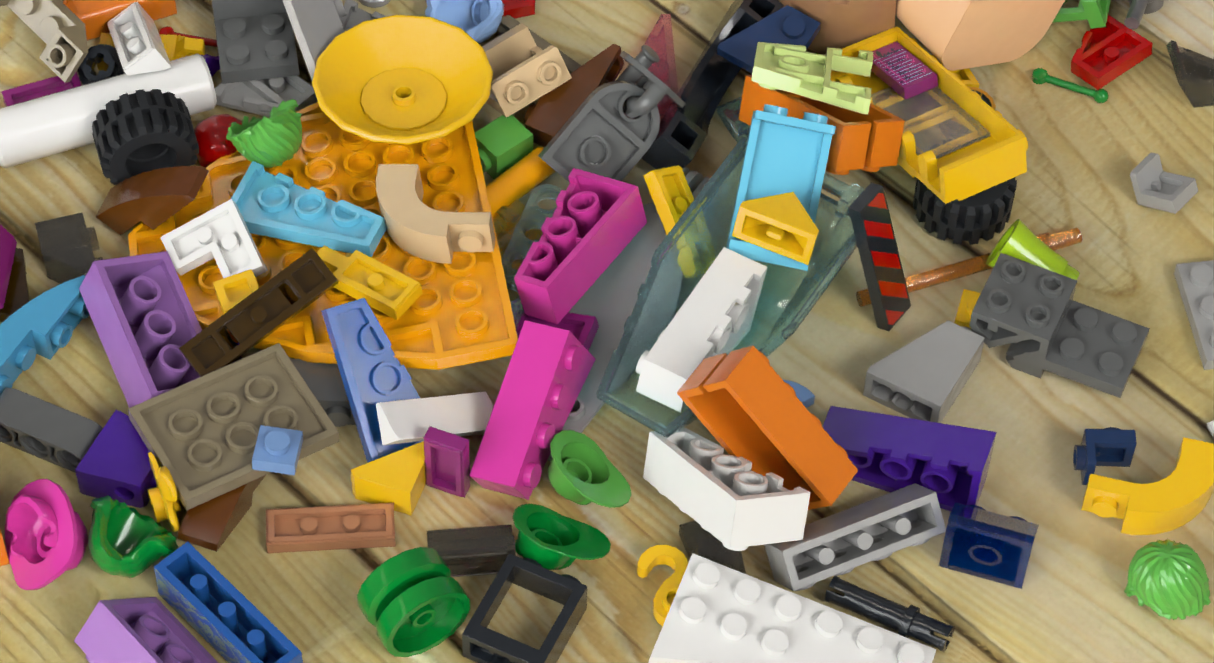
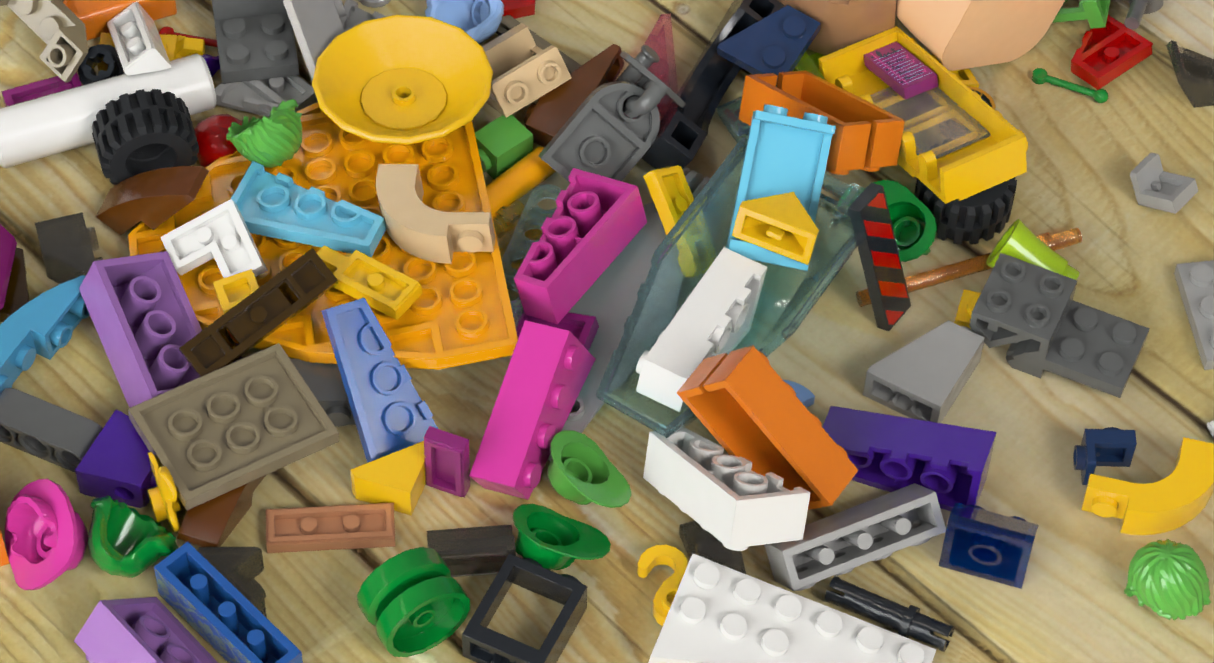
(240, 568): none -> clear smoke slope
(277, 450): medium blue plate -> none
(409, 419): white slope -> none
(809, 74): yellowish green wing -> none
(911, 221): none -> green piece

